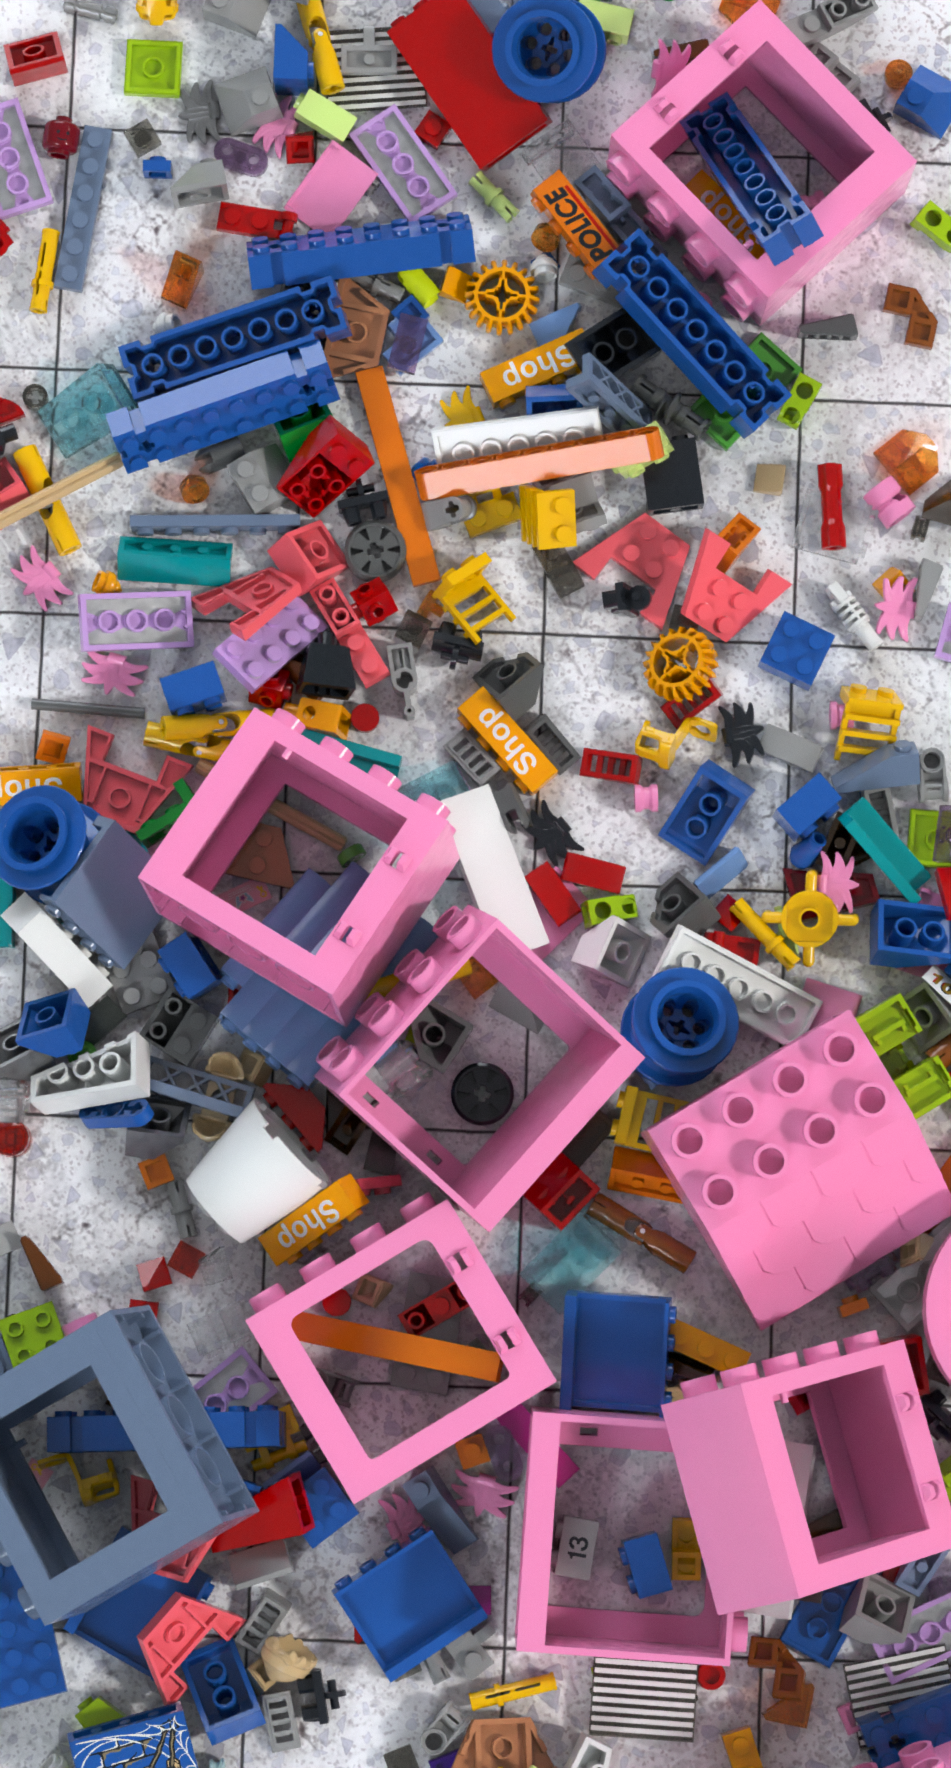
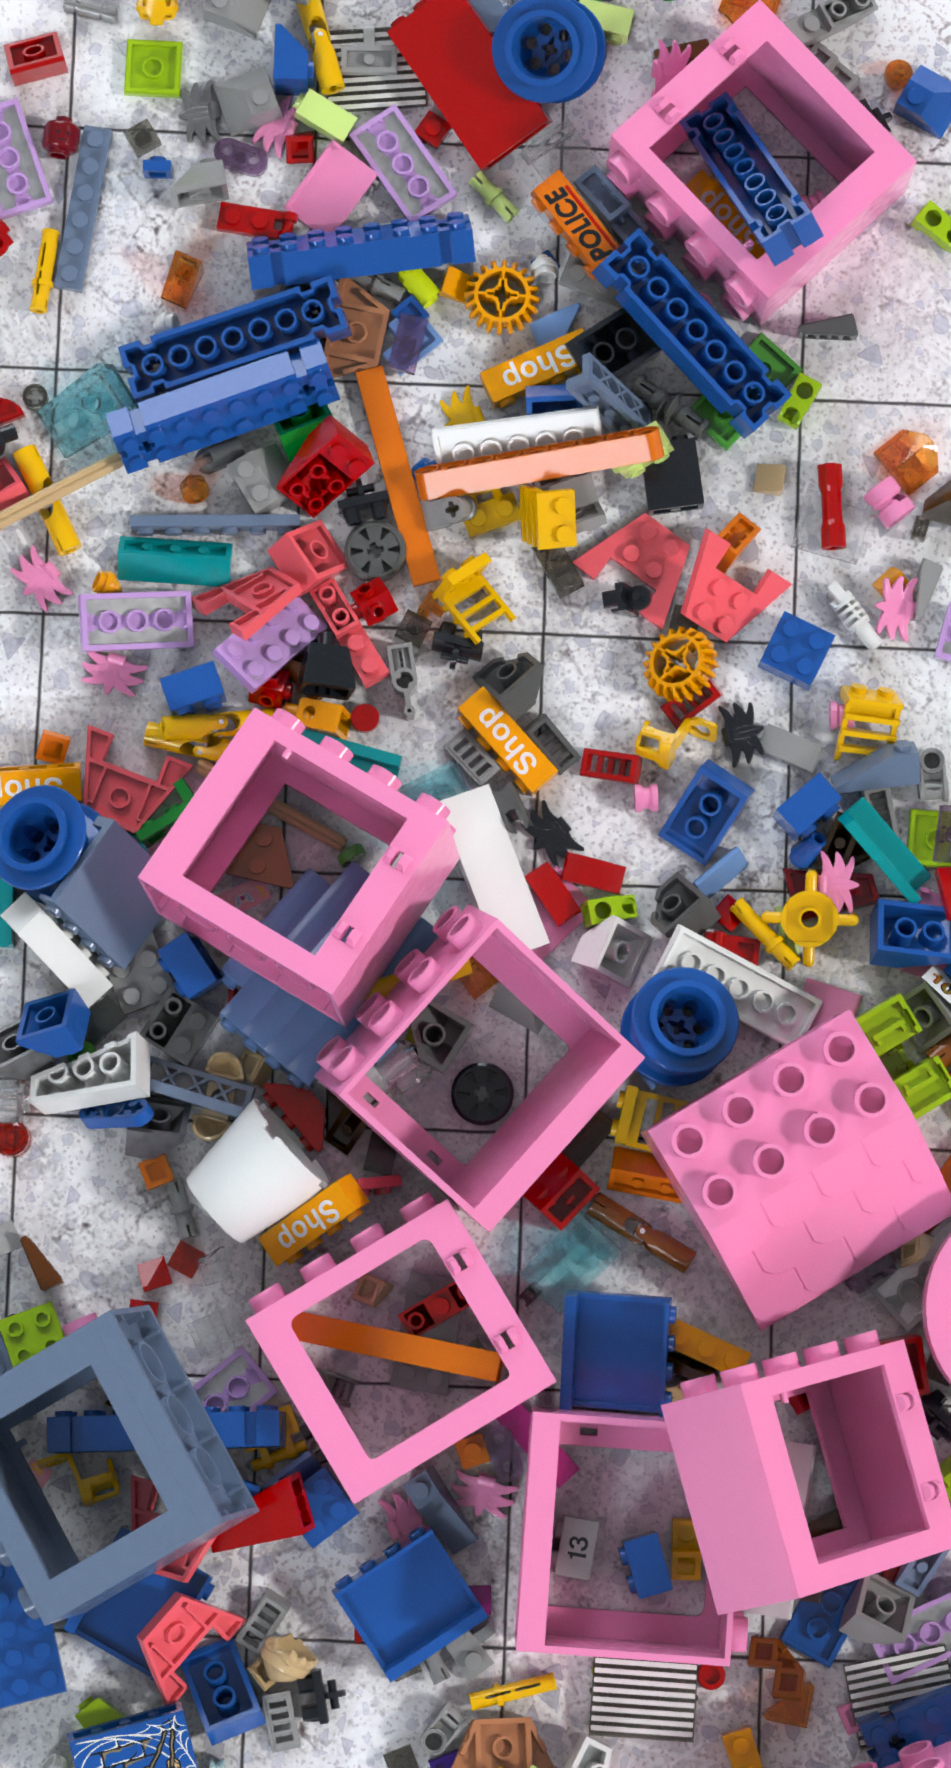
(88, 708): dark grey piece -> none
(260, 1563): light grey slope -> none
(337, 1303): red tile -> none
(544, 238): clear orange tile -> none
(852, 1305): orange plate -> none
(909, 303): dark orange tile -> none

